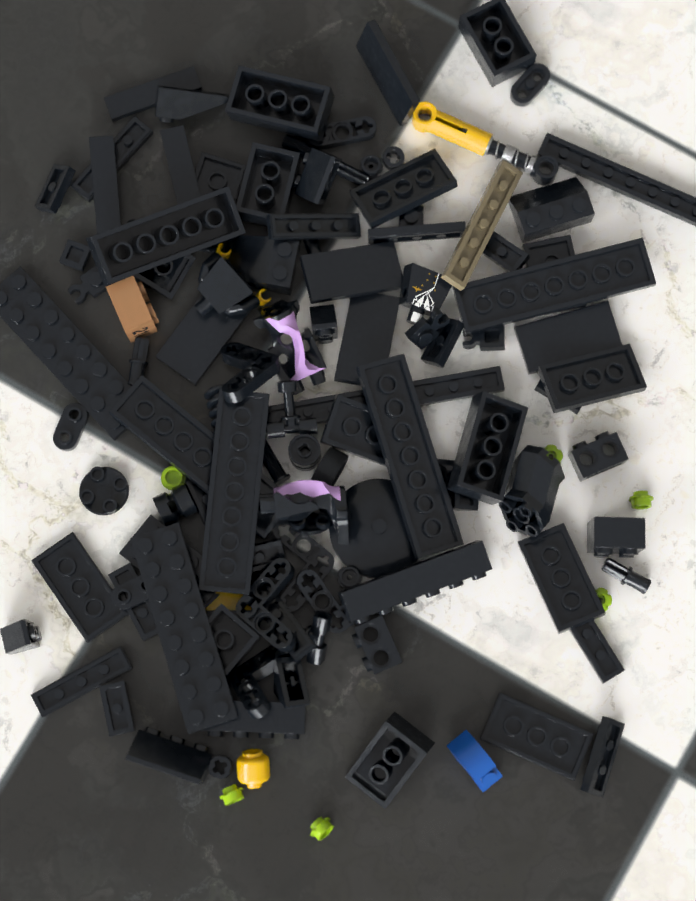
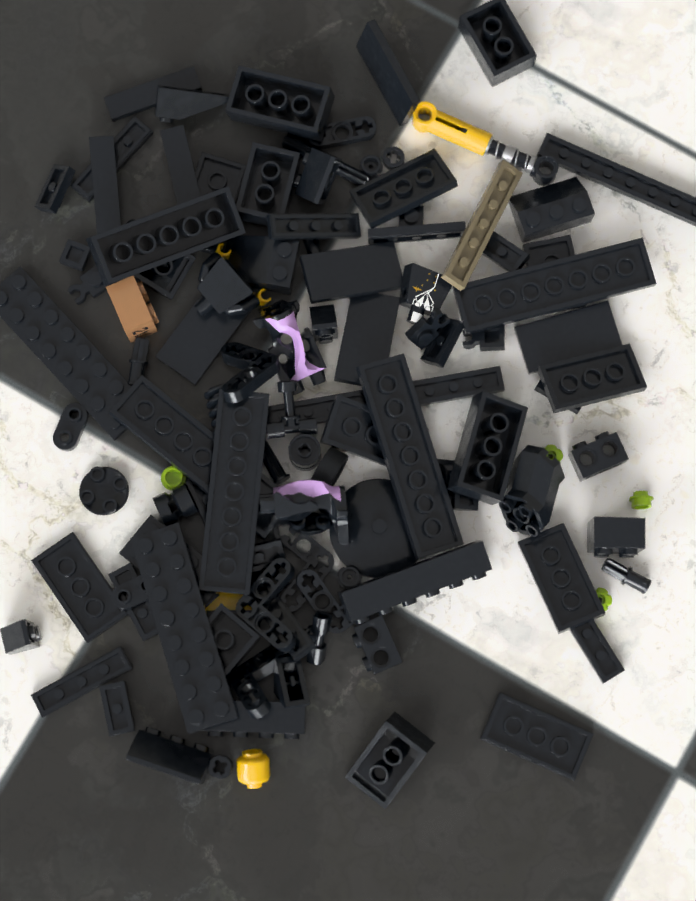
(232, 794): lime plate -> none
(321, 828): lime plate -> none
(474, 760): blue brick -> none
(529, 86): black plate -> none
(602, 756): black plate -> none

